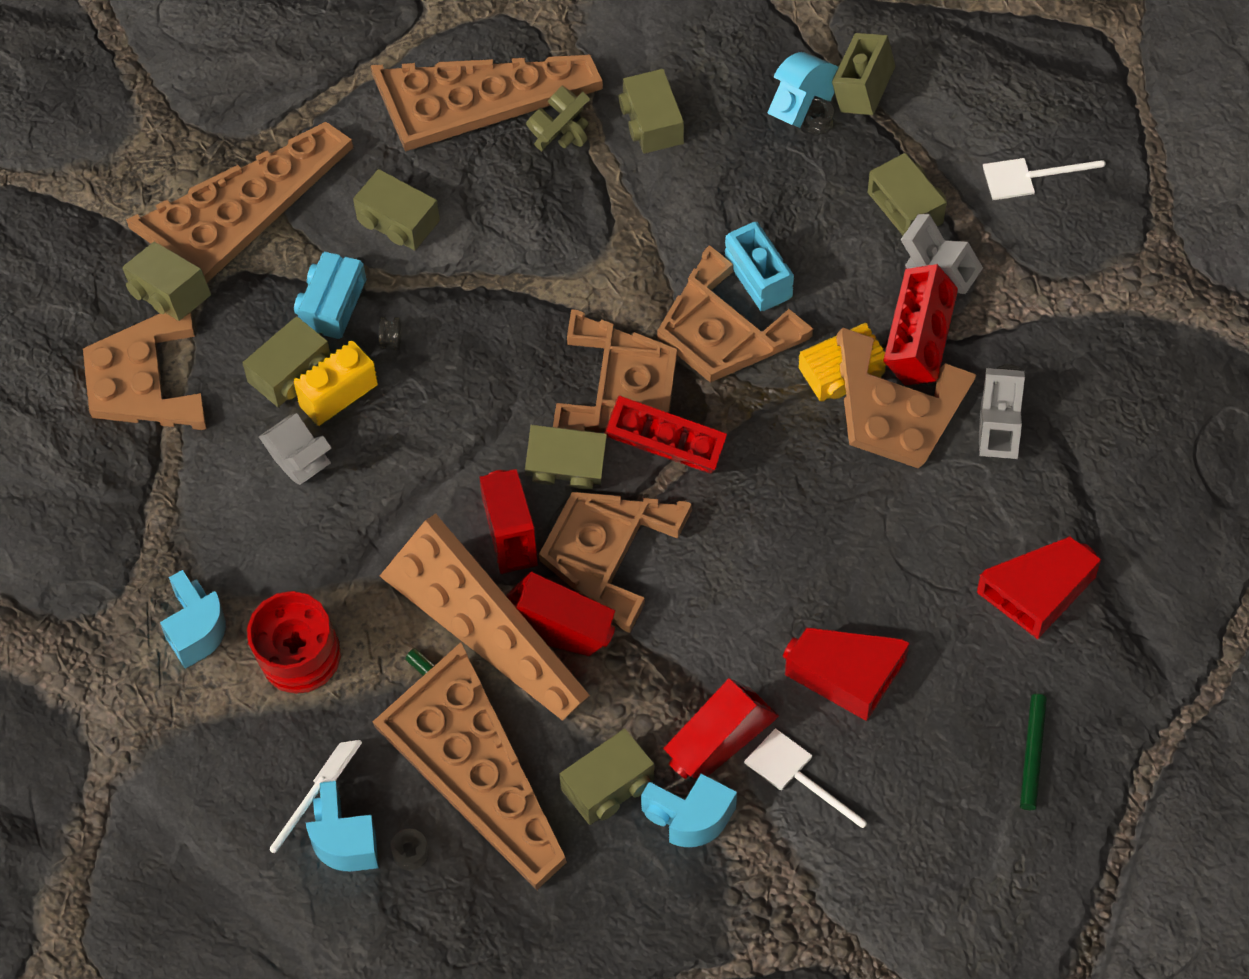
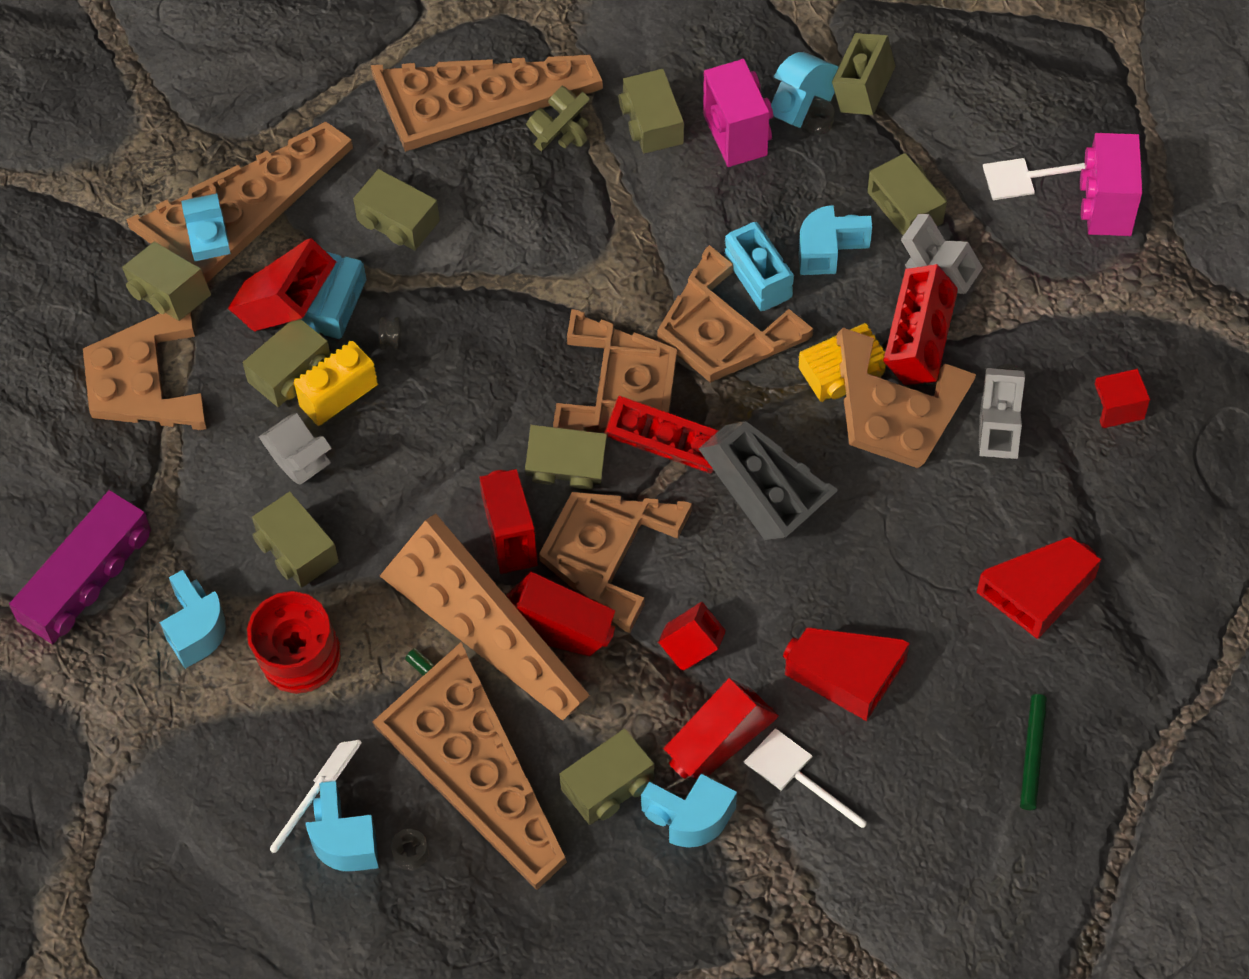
(81, 567): none -> magenta brick
(206, 227): none -> medium azure brick
(283, 288): none -> red slope
(294, 539): none -> olive brick
(692, 636): none -> red panel
(737, 112): none -> dark pink brick
(764, 480): none -> dark grey wedge
(825, 234): none -> medium azure brick
(1111, 184): none -> dark pink brick
(1122, 398): none -> red panel

